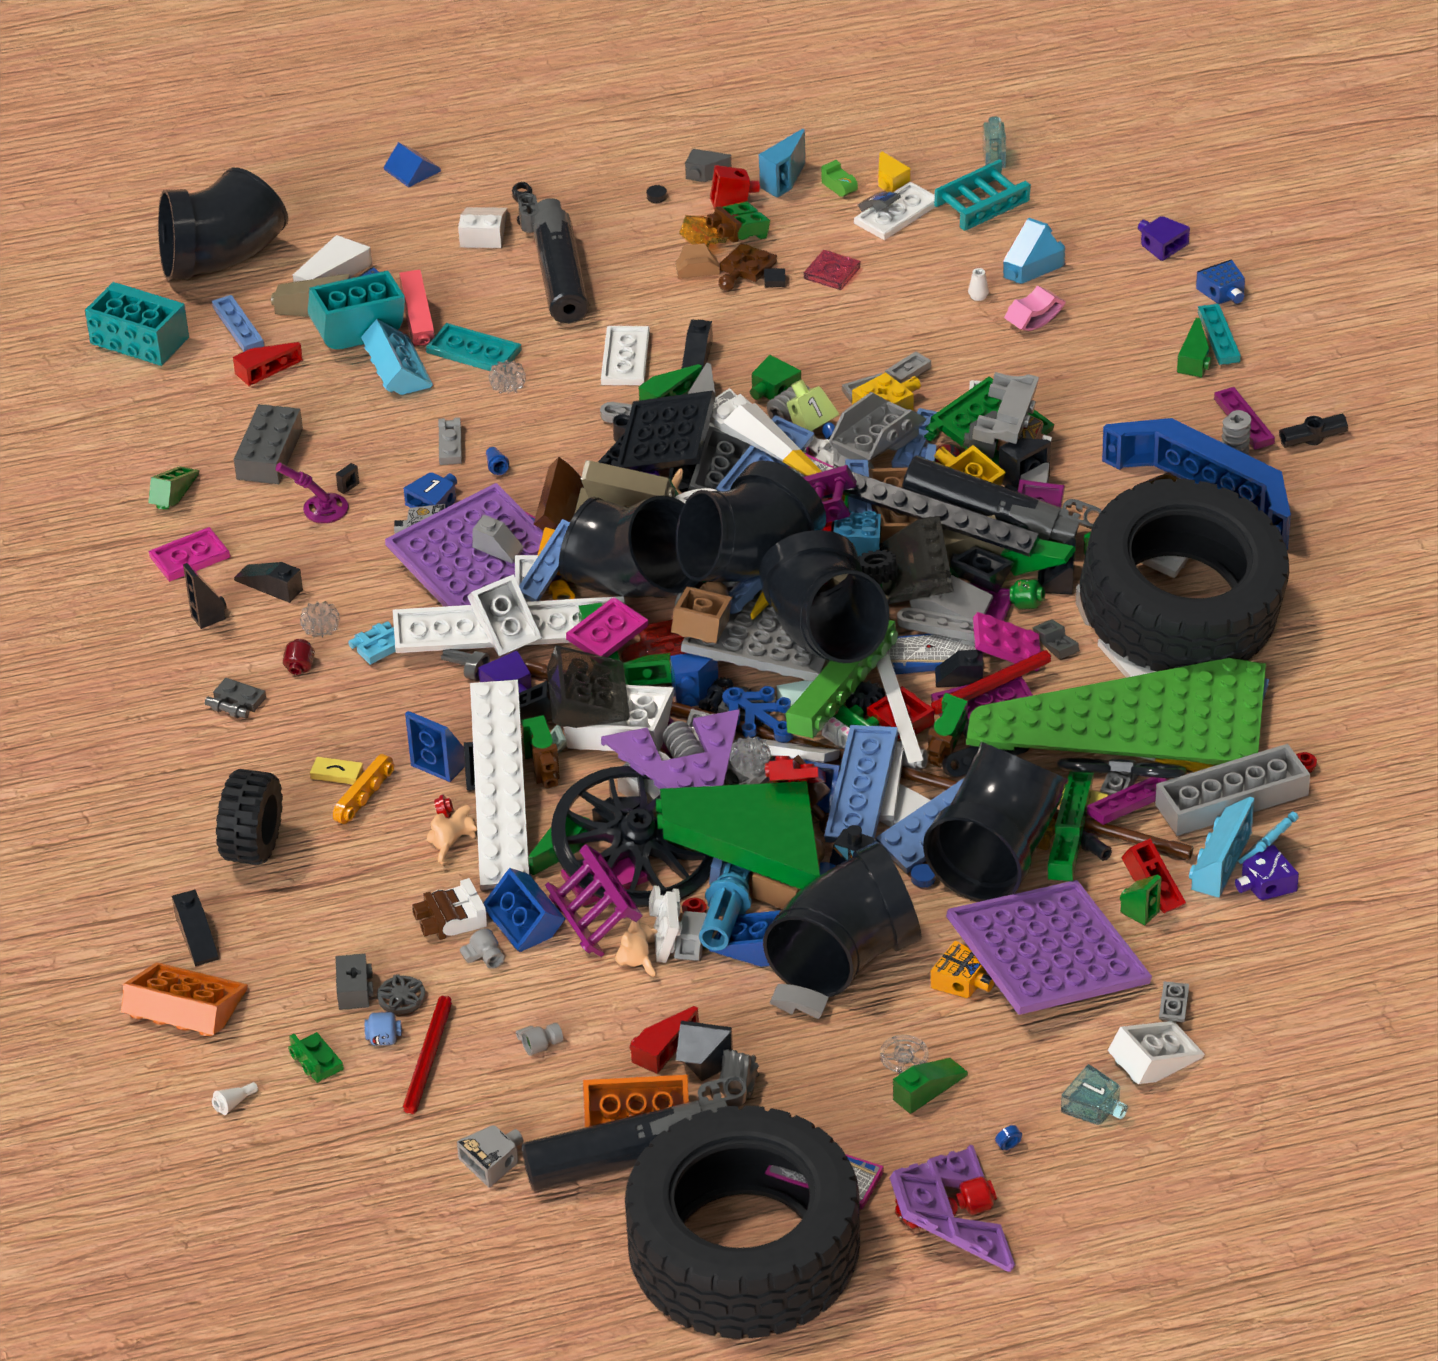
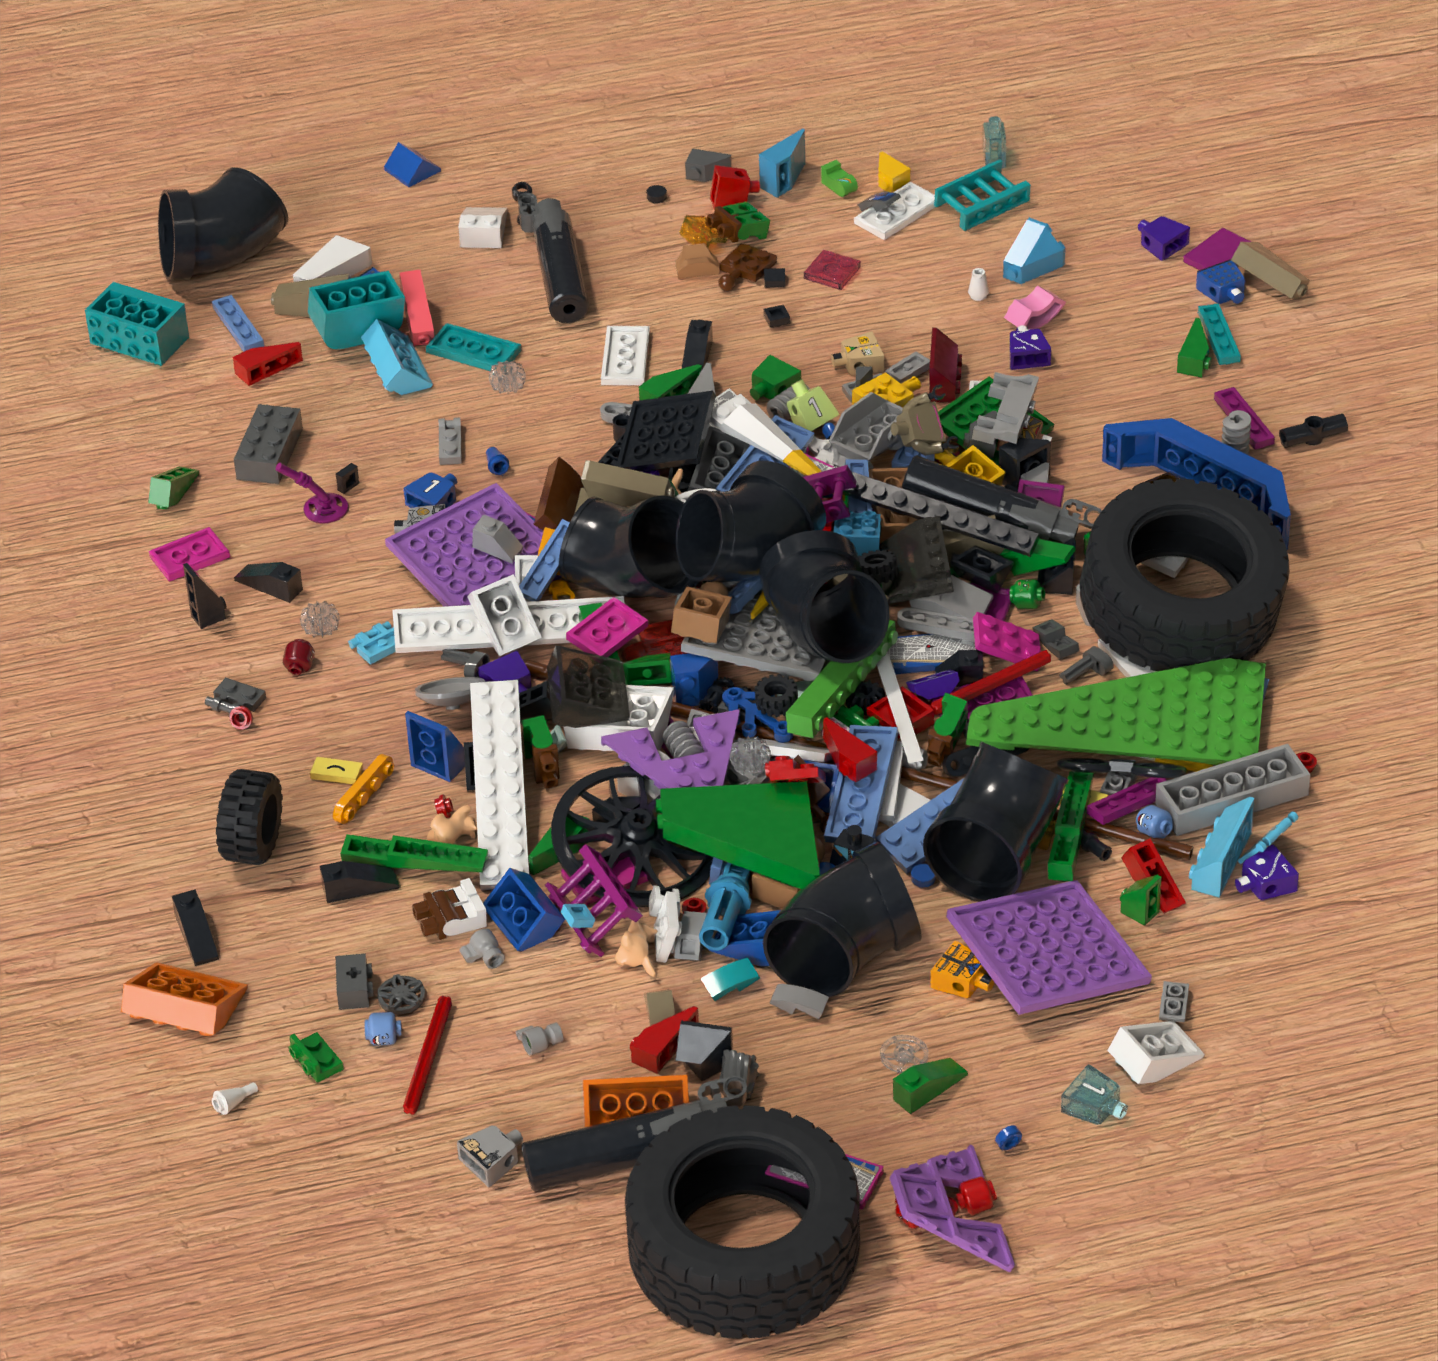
(235, 720): none -> red plate
(352, 879): none -> black slope
(413, 854): none -> green slope
(447, 692): none -> light grey dish
(578, 915): none -> medium azure plate
(659, 1005): none -> dark tan slope
(731, 976): none -> teal slope
(773, 686): none -> black tyre
(776, 316): none -> black plate
(849, 753): none -> red slope
(860, 352): none -> tan torso
(863, 375): none -> dark grey slope
(921, 425): none -> dark tan torso
(935, 684): none -> dark purple slope
(944, 367): none -> dark red slope
(1028, 349): none -> dark purple torso
(1092, 659): none -> dark grey piece
(1154, 821): none -> medium blue head
(1214, 249): none -> magenta tile
(1271, 269): none -> dark tan slope

